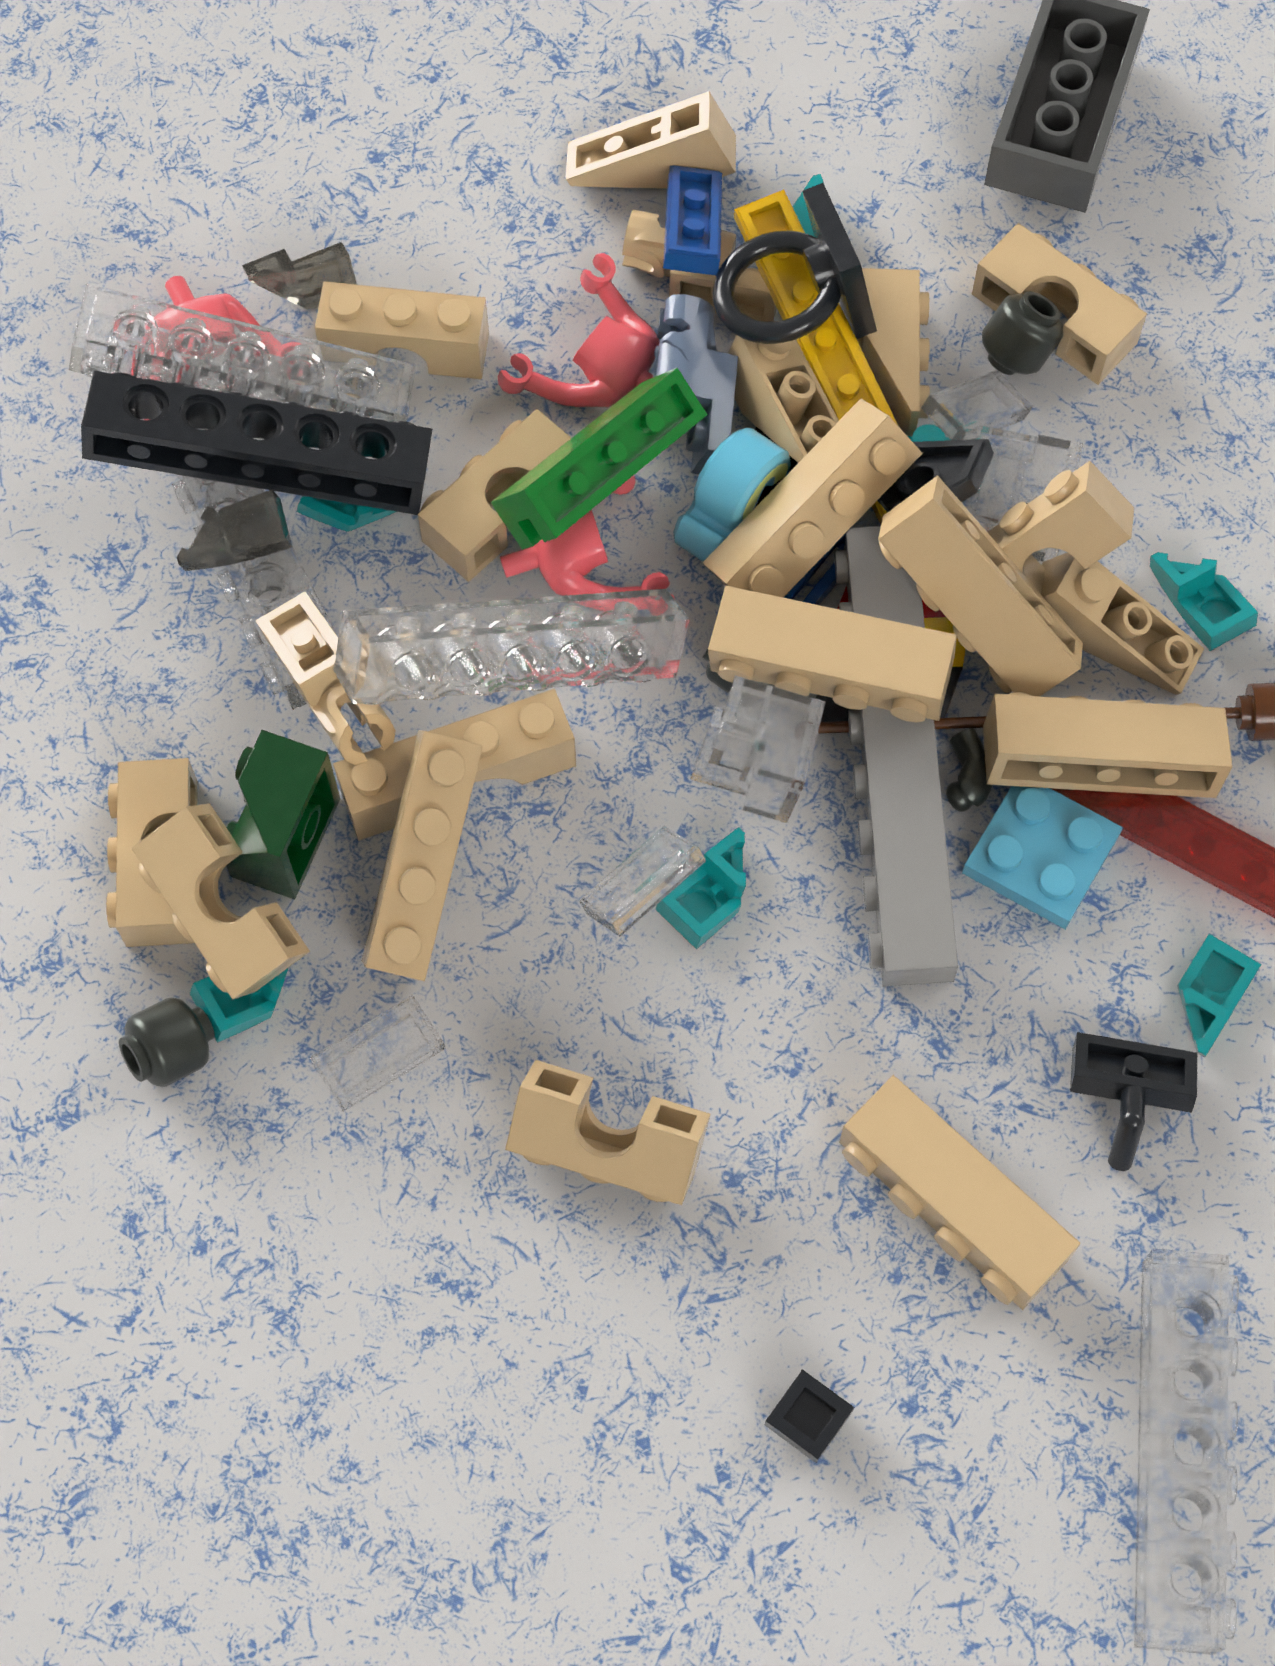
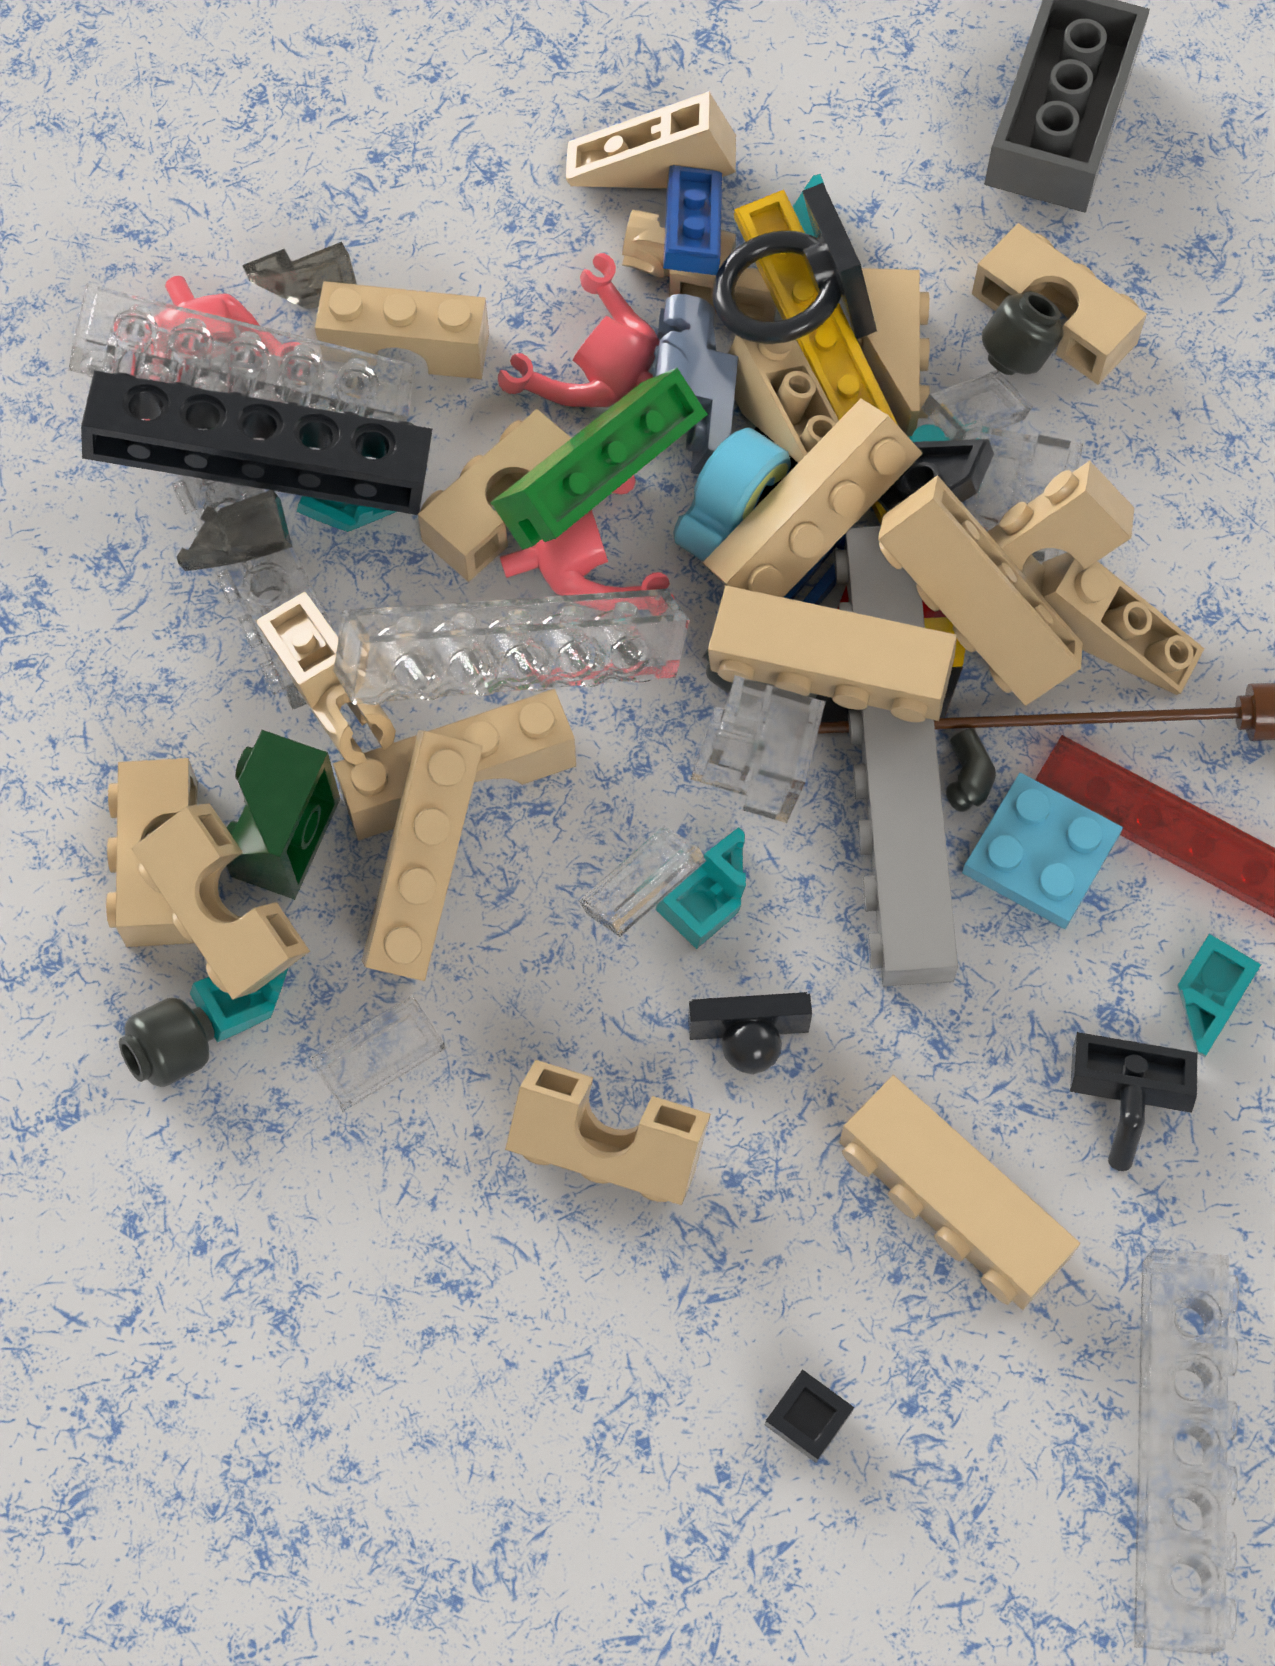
(750, 1026): none -> black tile
(1106, 745): tan brick -> none
(1204, 599): teal slope -> none

